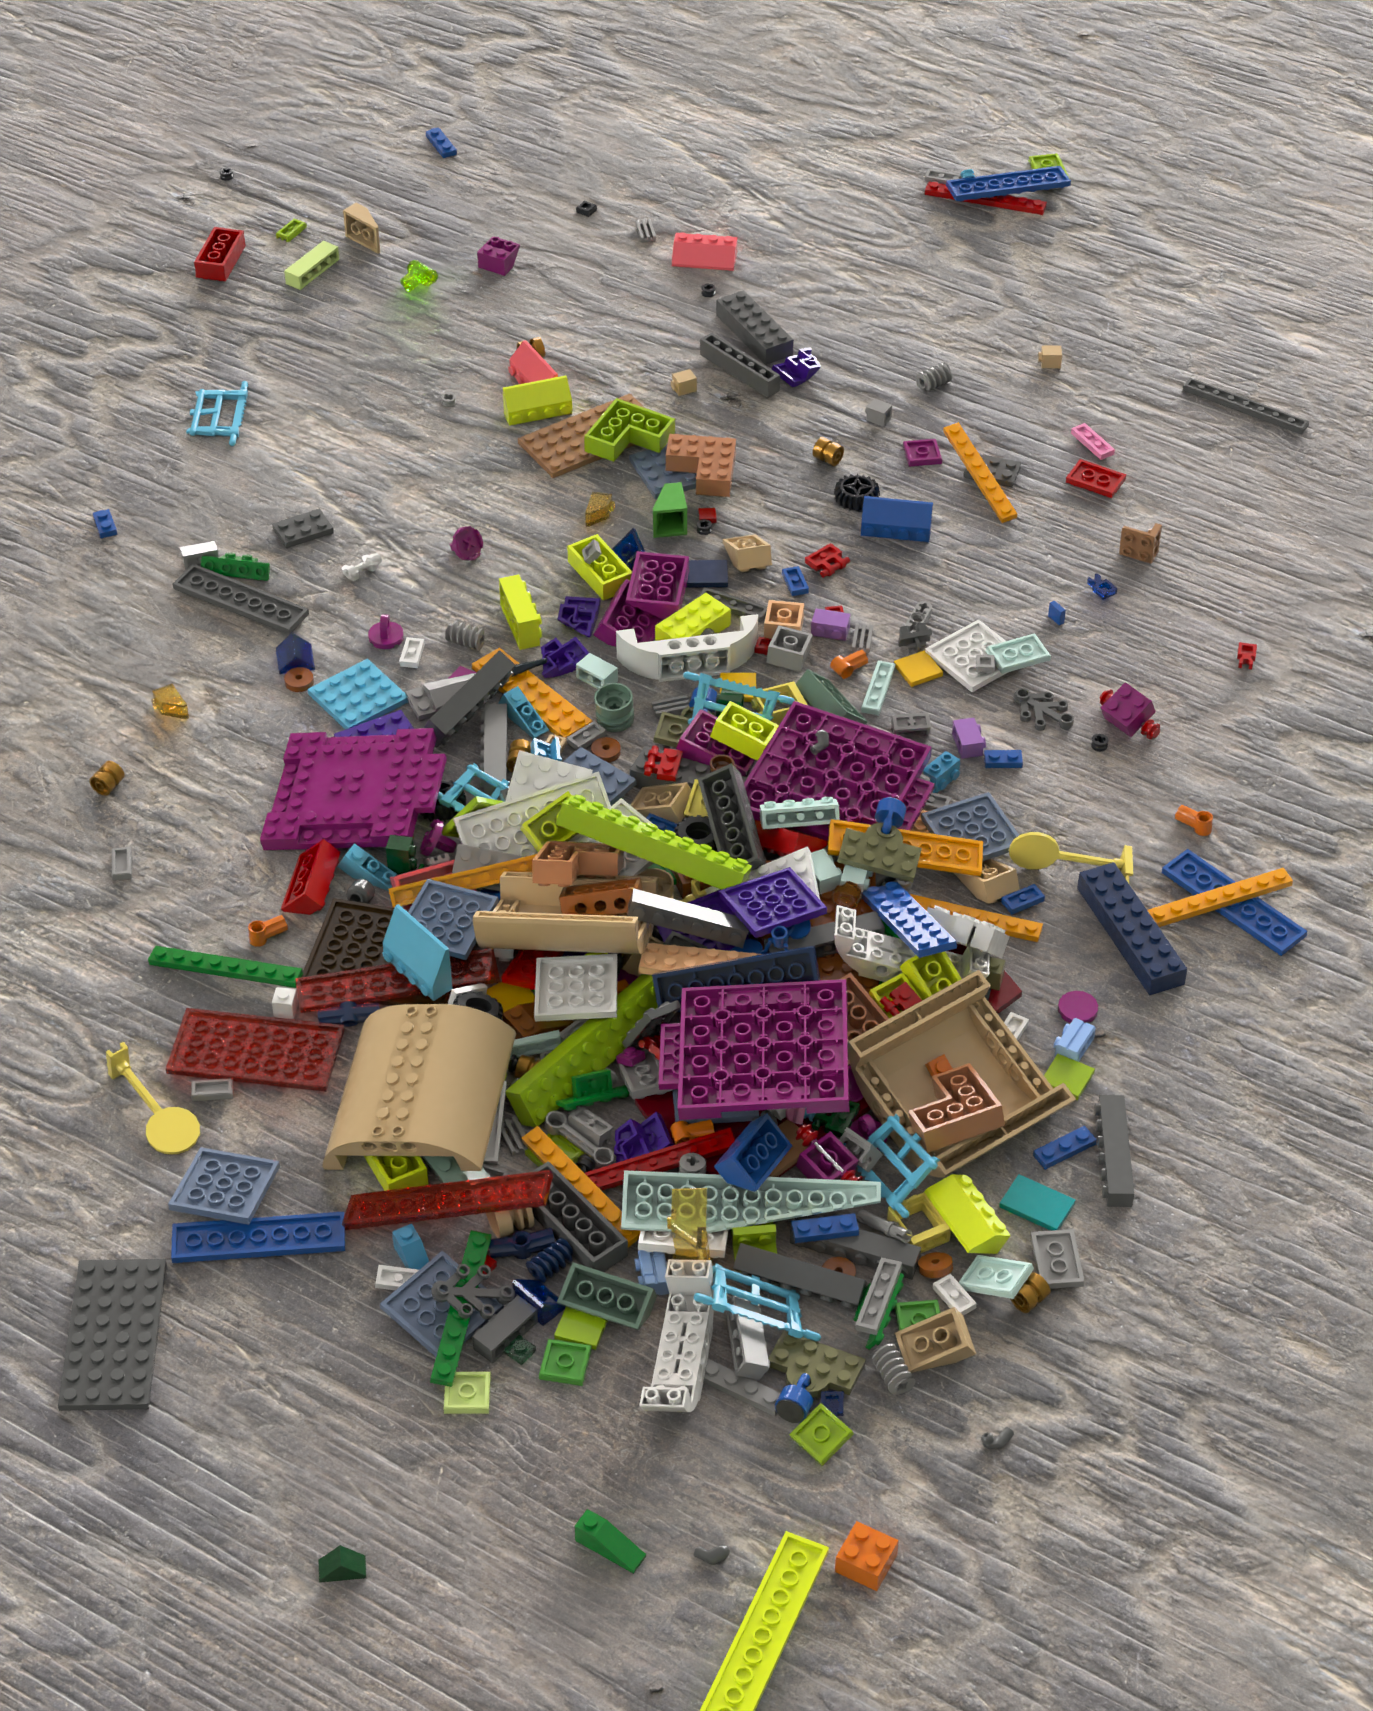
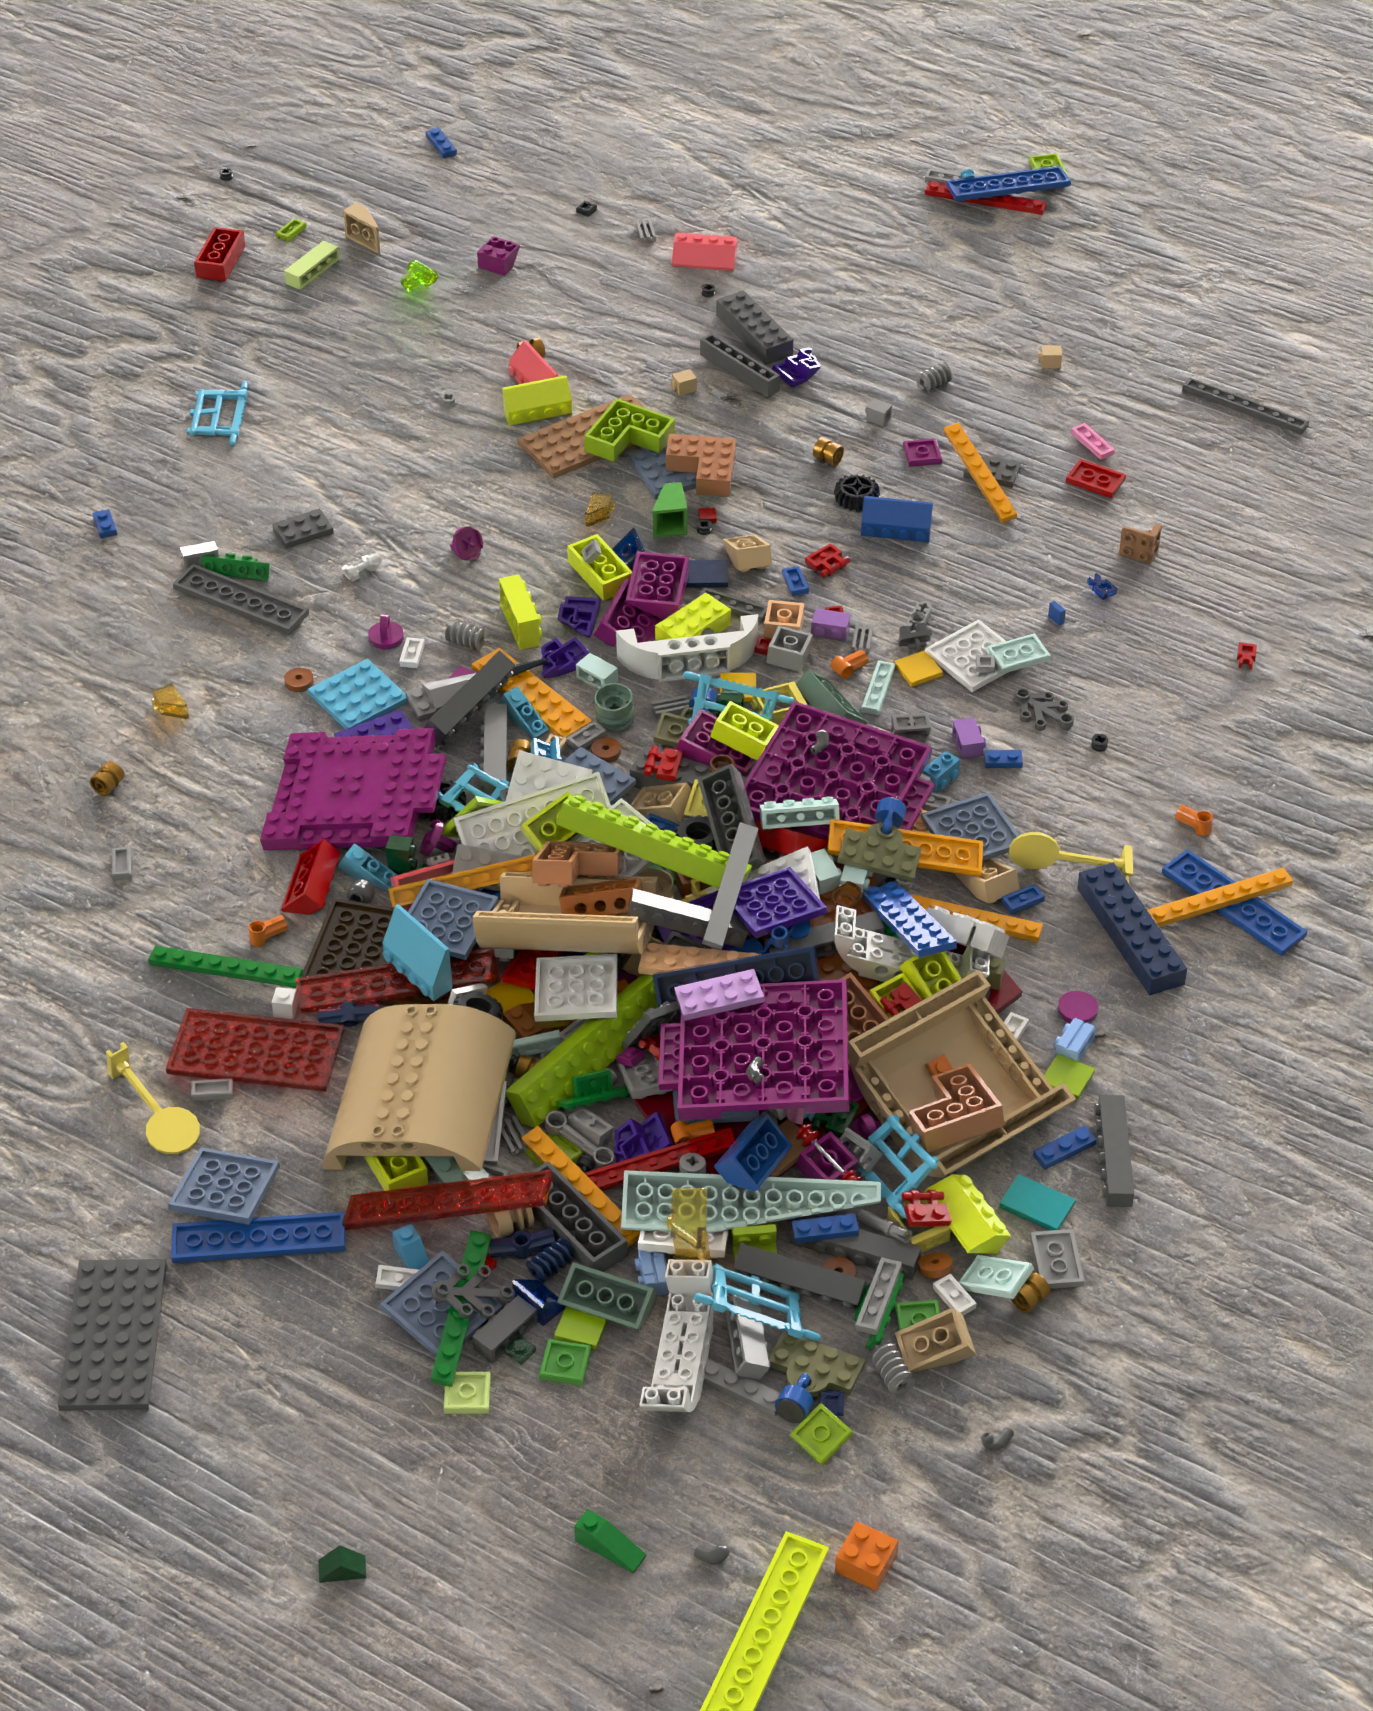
(294, 653): clear blue slope -> none
(719, 994): none -> lavender plate
(730, 886): none -> light grey tile
(753, 1070): none -> dark grey arm
(926, 1214): none -> red plate
(1129, 711): magenta brick -> none

